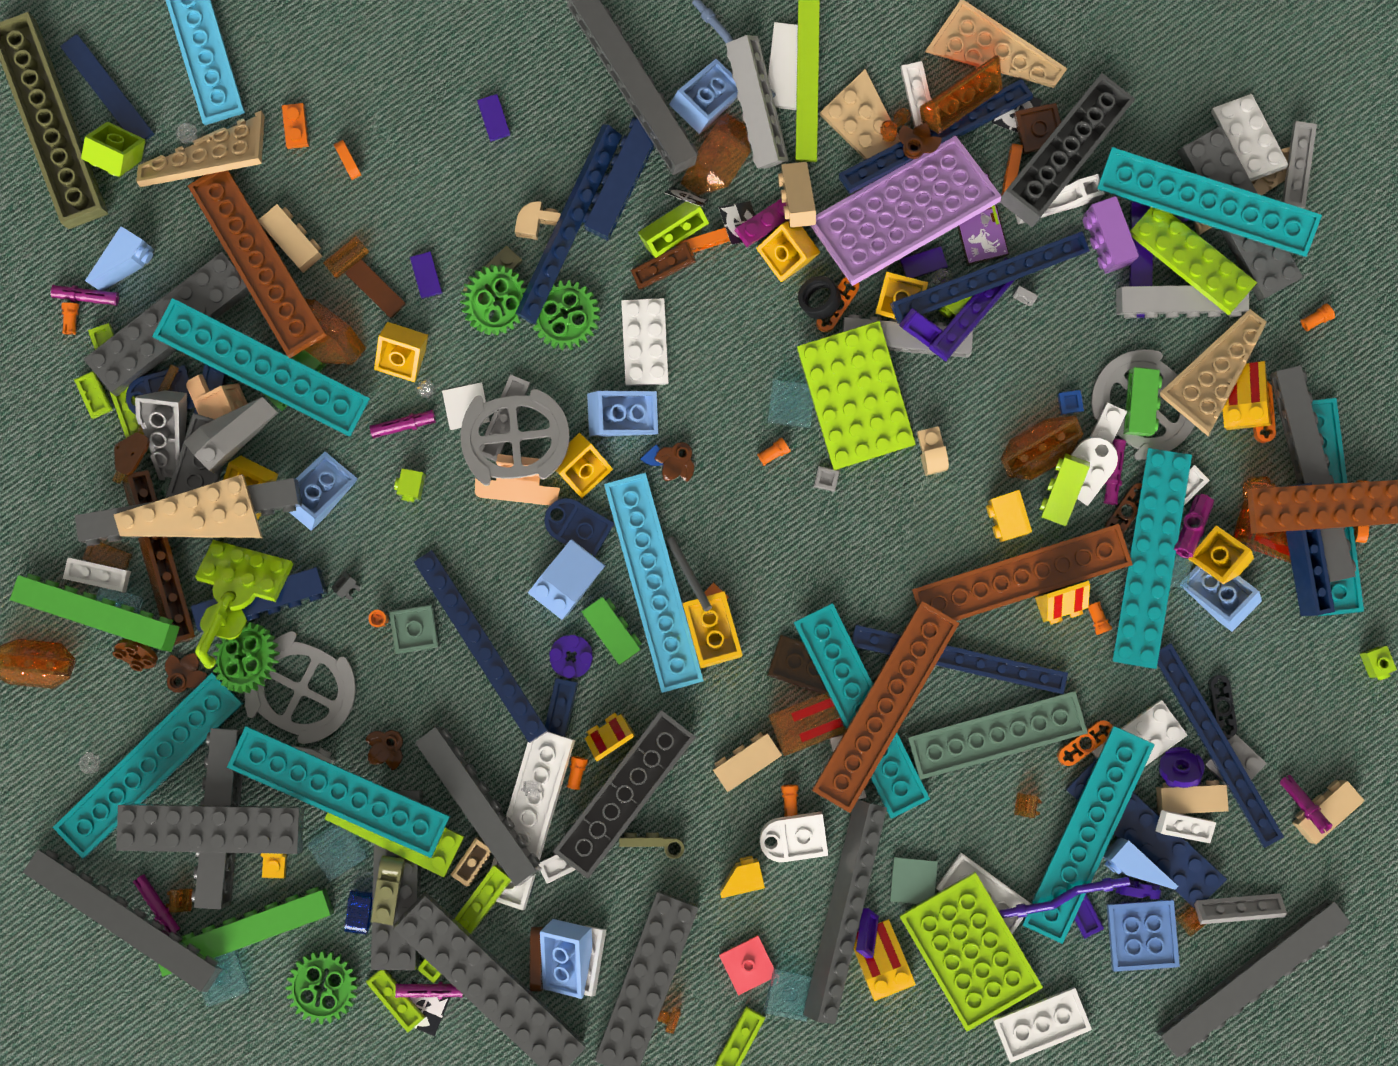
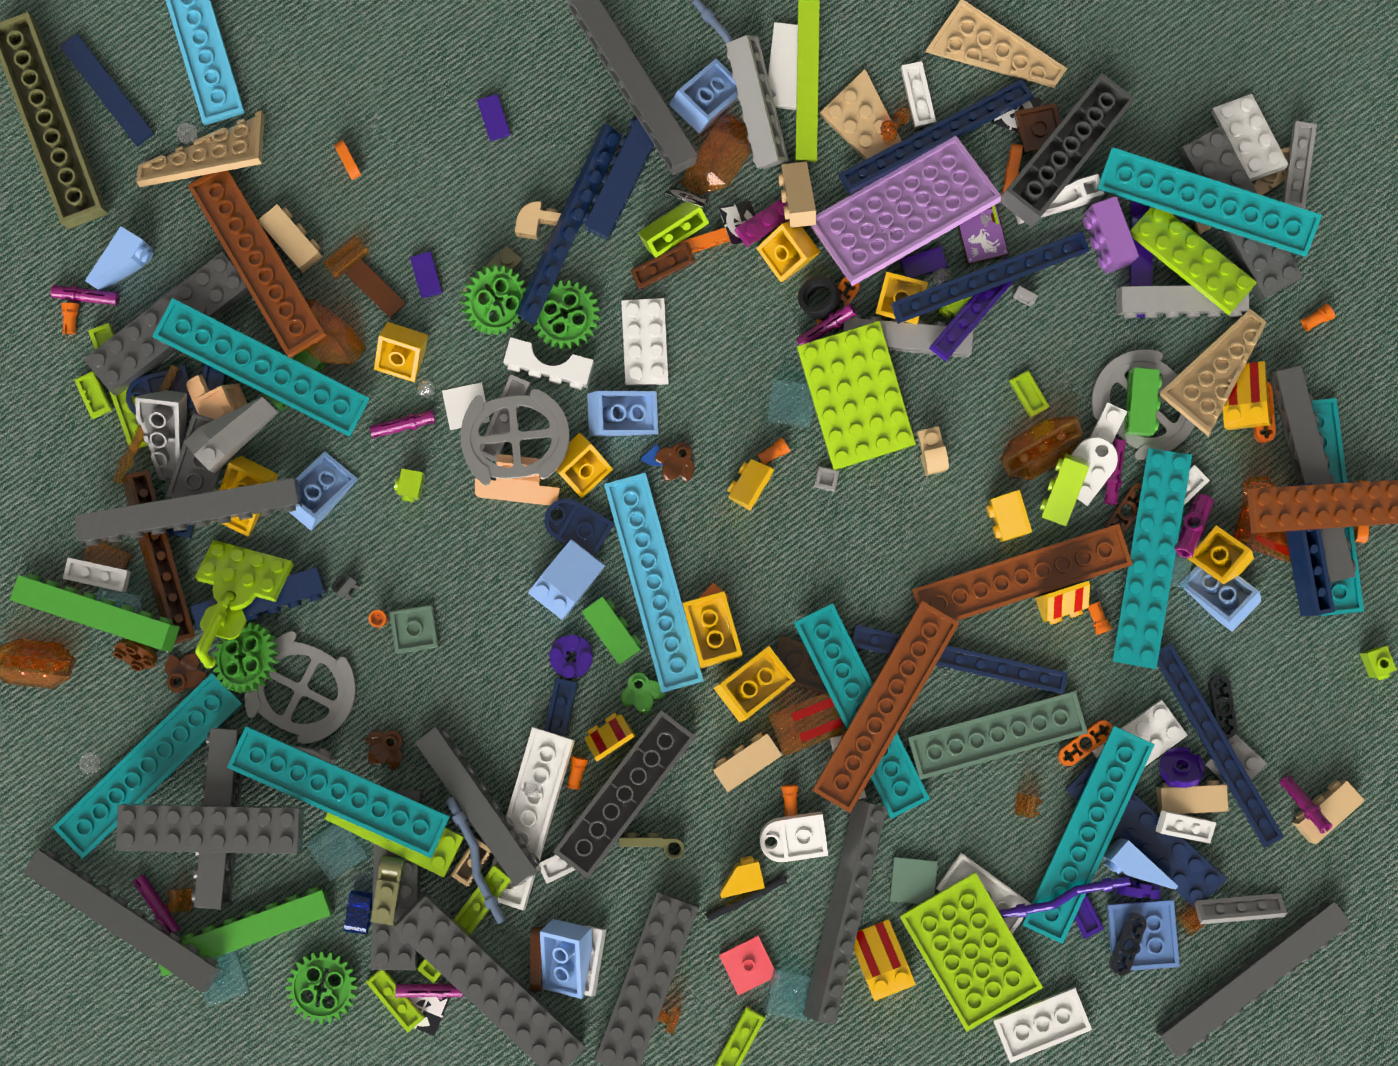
(113, 149): lime brick -> none
(130, 453): reddish brown piece -> none
(204, 512): tan wing -> none
(274, 865): yellow bracket -> none
(295, 125): orange plate -> none
(481, 646): dark blue plate -> none
(490, 901): none -> sand blue bar
(575, 370): none -> white arch
(641, 696): none -> bright green plate
(689, 574): dark grey bar -> none
(745, 898): none -> black bar
(750, 484): none -> yellow slope
(754, 684): none -> yellow slope
(833, 321): none -> magenta pin
(867, 933): dark purple tile -> none
(919, 139): reddish brown plate -> none
(920, 327): dark purple tile -> none
(963, 96): clear orange slope -> none
(1029, 393): none -> lime tile
(1070, 402): blue plate -> none
(1132, 952): none -> black beam

